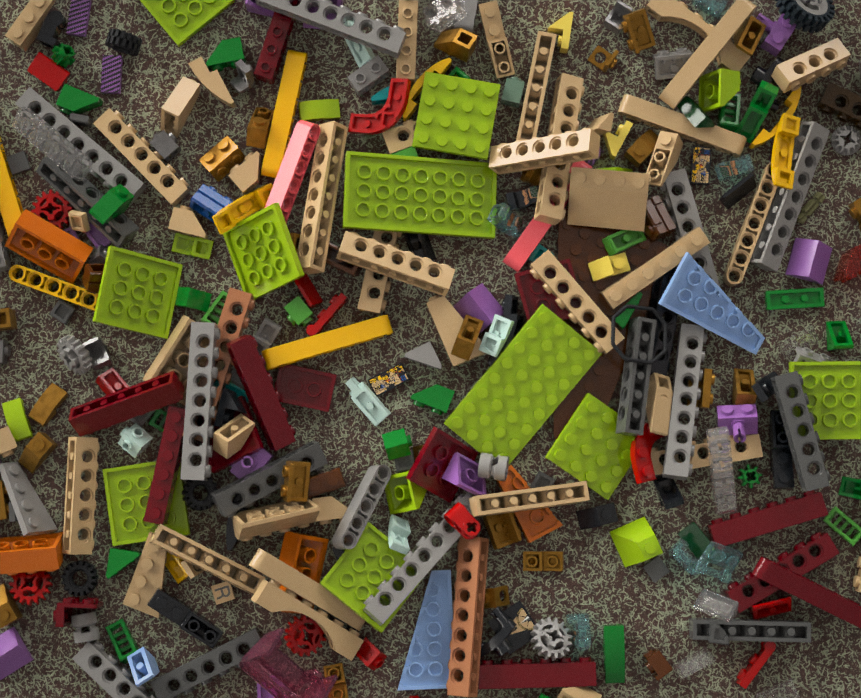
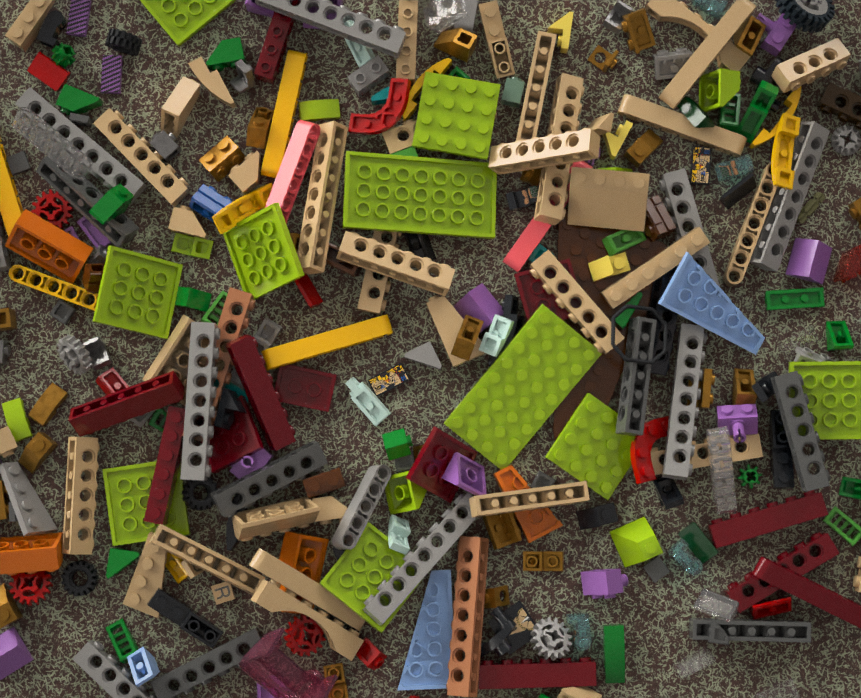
(63, 613): dark red bracket -> none
(79, 221): tan tile -> none
(83, 620): light grey wheel -> none
(134, 440): light aqua brick -> none
(232, 436): tan slope -> none
(295, 481): pearl gold bracket -> none
(298, 312): bright green brick -> none
(326, 315): red plate -> none
(435, 397): green slope -> none
(461, 520): red piece -> none
(493, 466): light grey wheel -> none
(505, 220): clear light blue leg -> none
(603, 582): none -> medium lavender brick
(657, 663): reddish brown brick -> none
(659, 403): tan slope -> none
(664, 157): tan slope -> none
(721, 556): clear light blue plate -> none
(756, 662): red plate -> none

